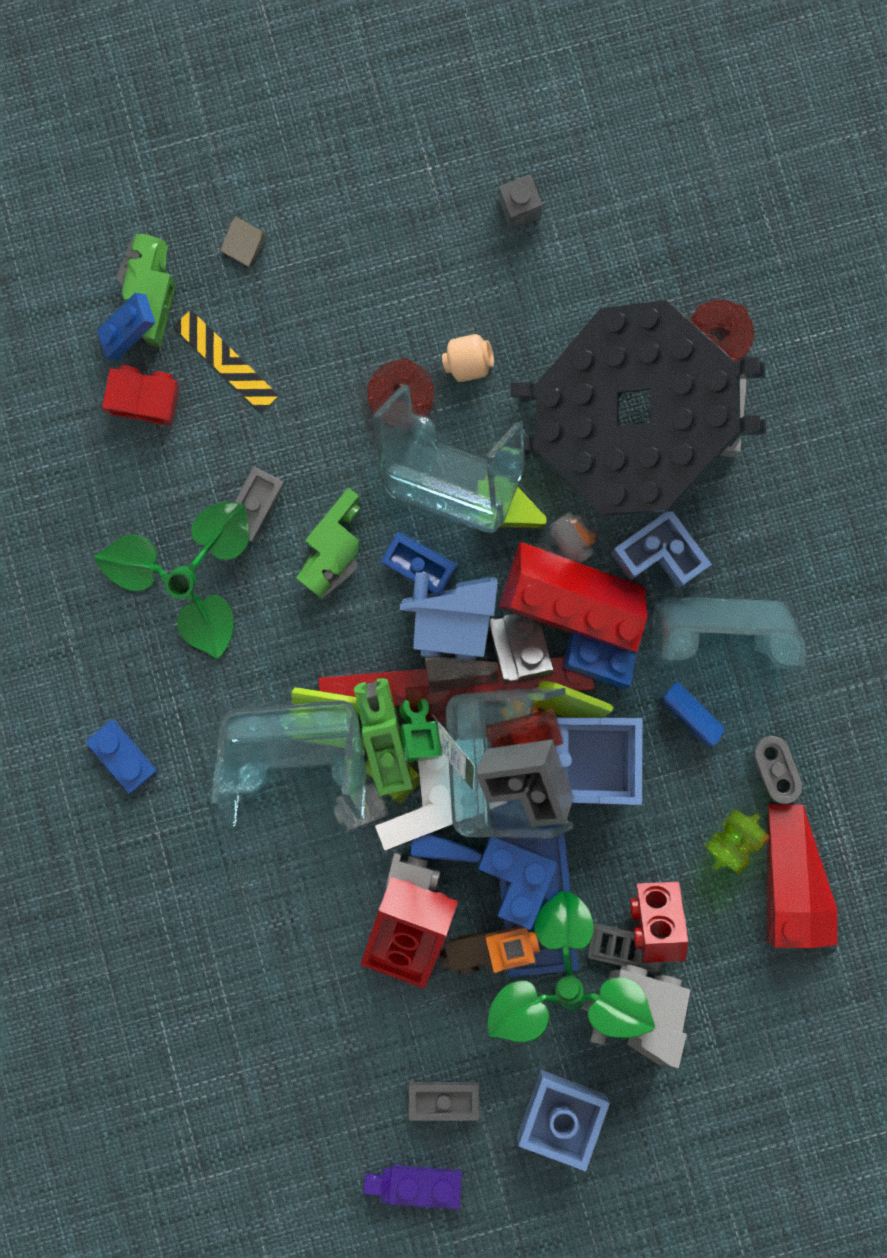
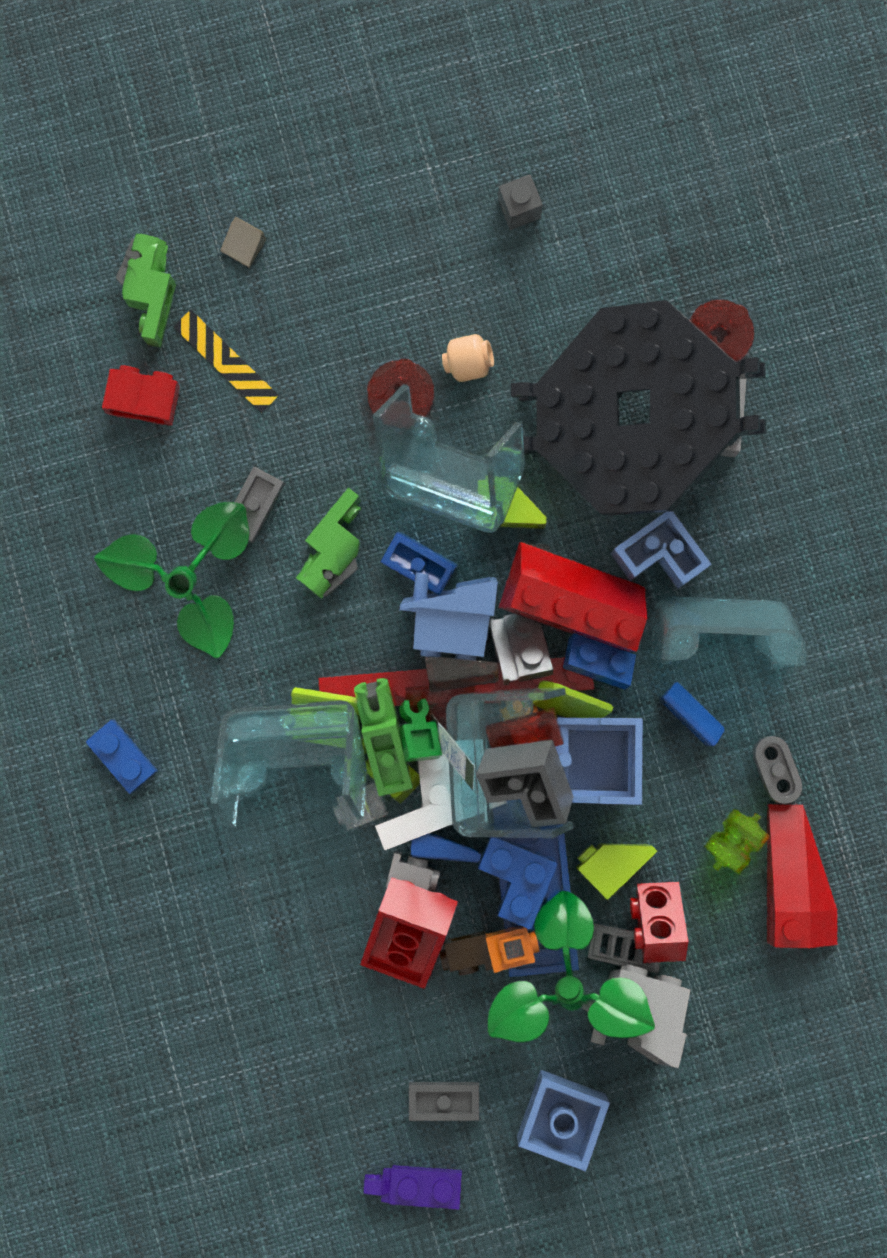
(126, 326): blue plate -> none
(572, 537): clear head -> none
(612, 864): none -> lime slope

